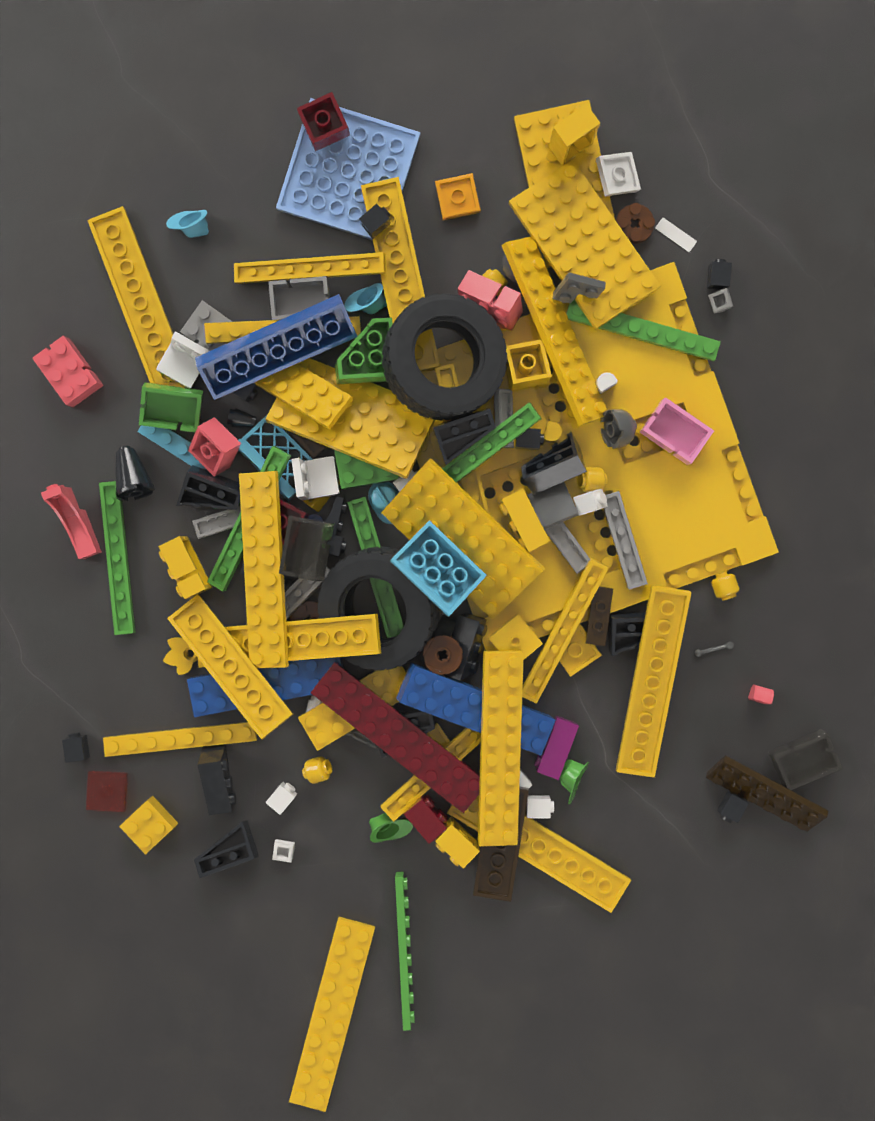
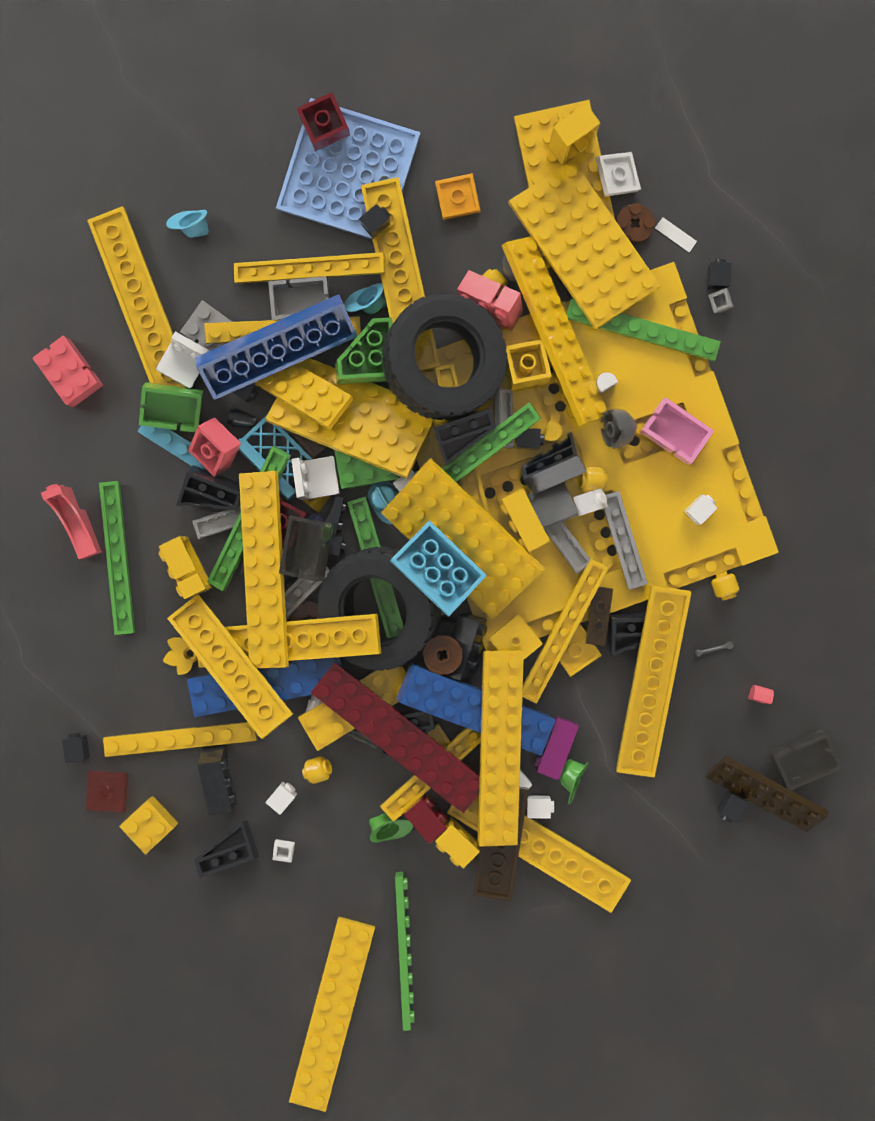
(131, 476): black cone -> none
(577, 284): dark grey plate -> none
(700, 509): none -> white brick

